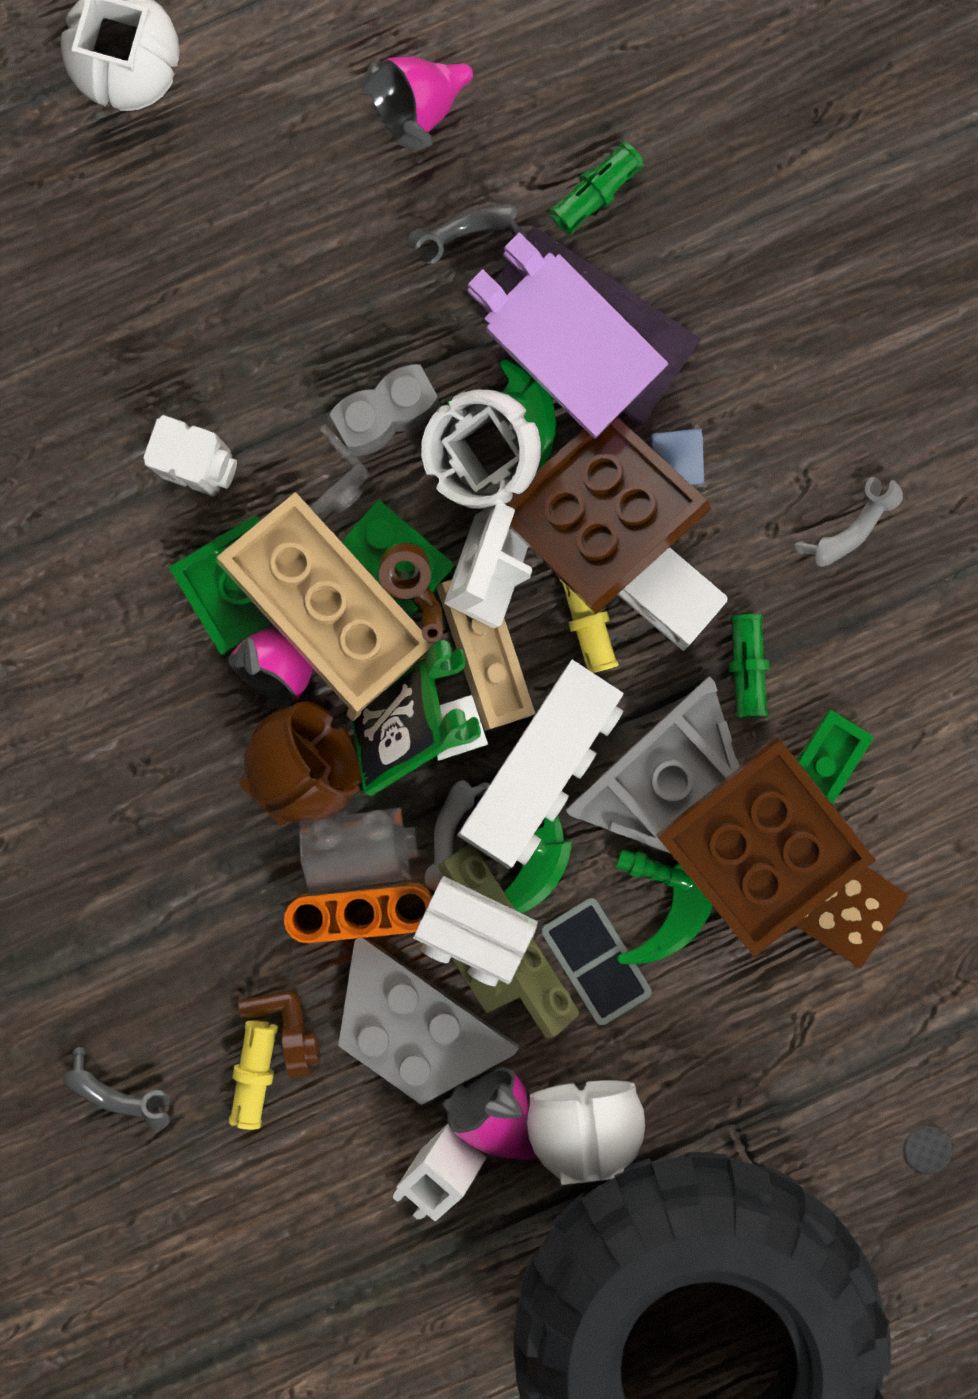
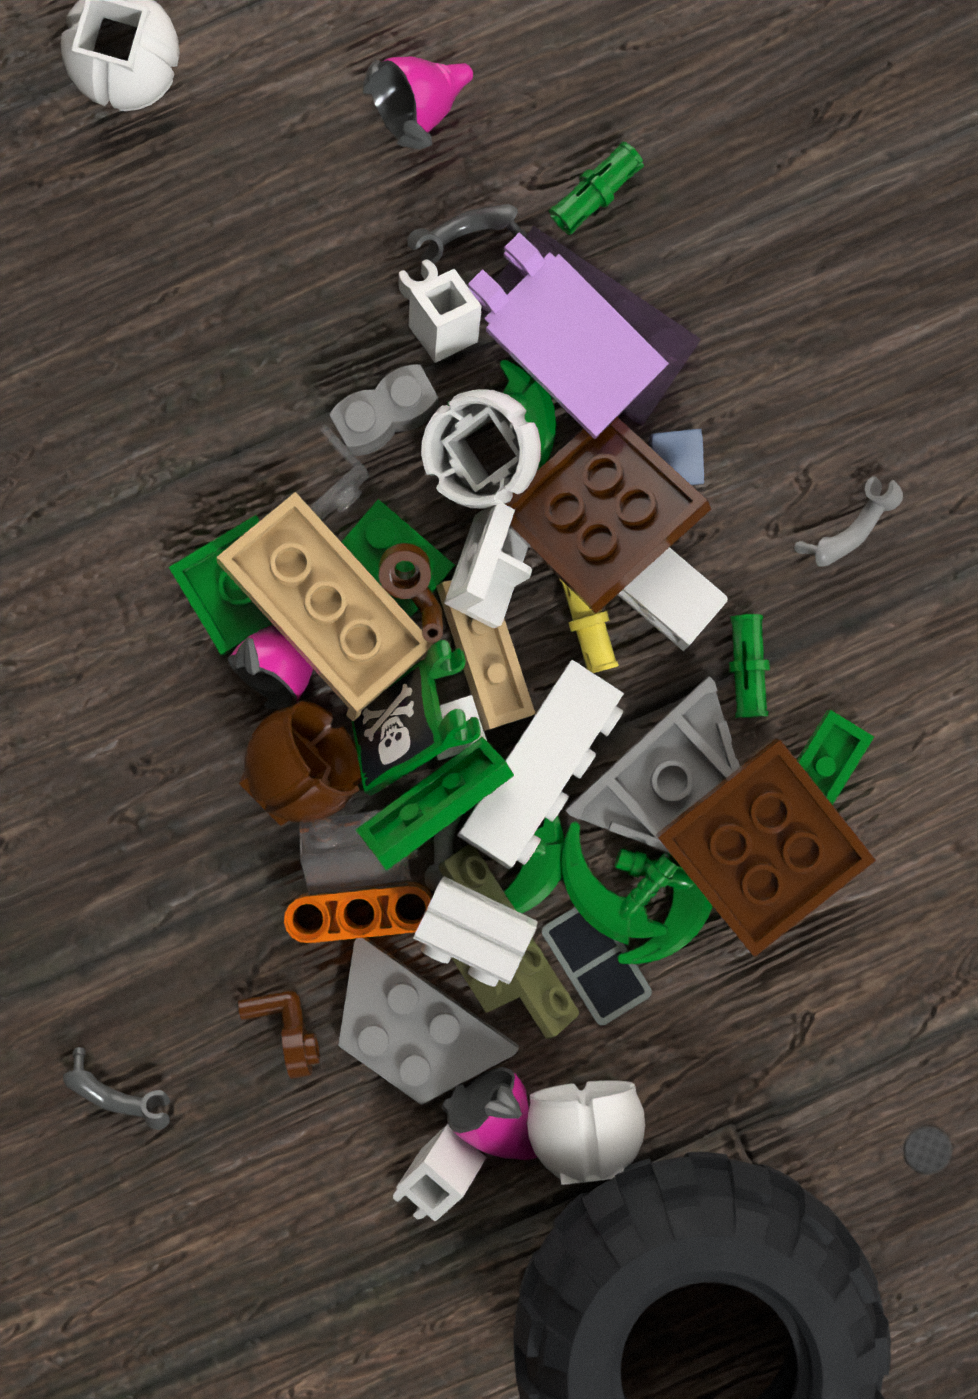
(189, 456): white brick -> none
(253, 1074): light yellow pin -> none
(434, 803): none -> green plate
(441, 311): none -> white brick
(606, 911): none -> green piece
(855, 916): reddish brown sticker -> none

